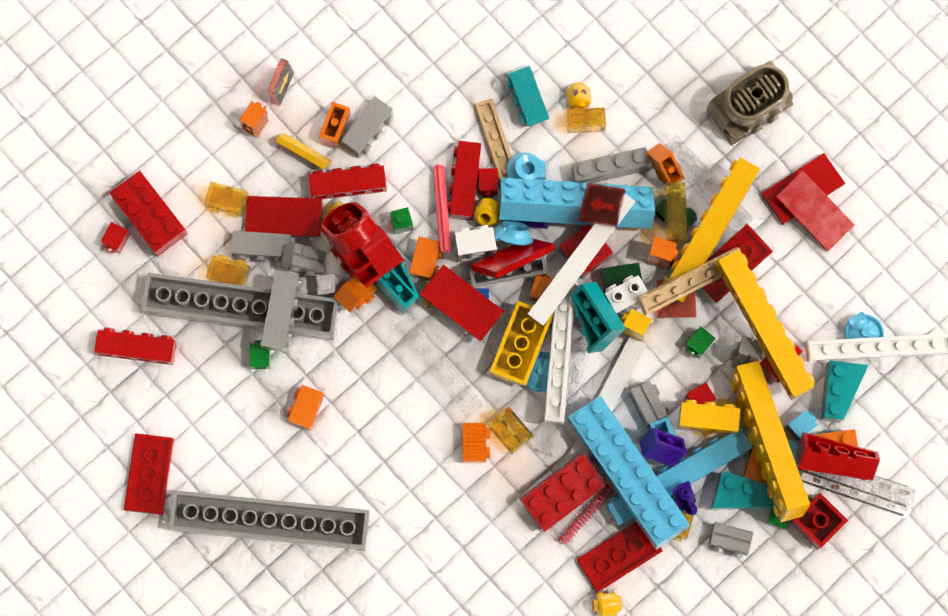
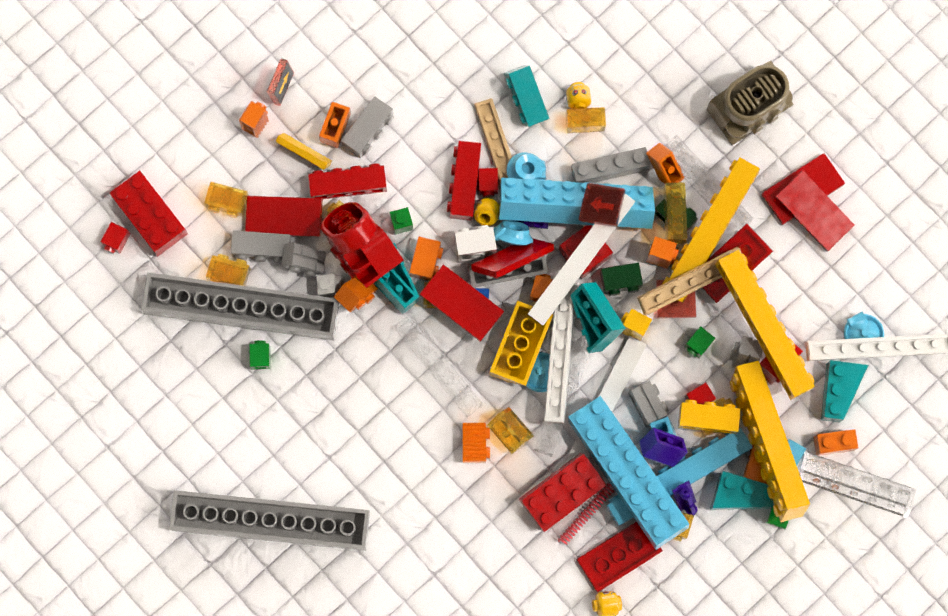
(135, 347): red brick -> none
(149, 474): red tile -> none
(280, 311): light grey brick -> none
(305, 407): orange brick -> none
(441, 207): coral axle -> none
(626, 294): white brick -> none
(730, 539): light grey brick -> none
(803, 423): medium azure brick -> none
(819, 521): red brick -> none
(836, 458): red wedge -> none

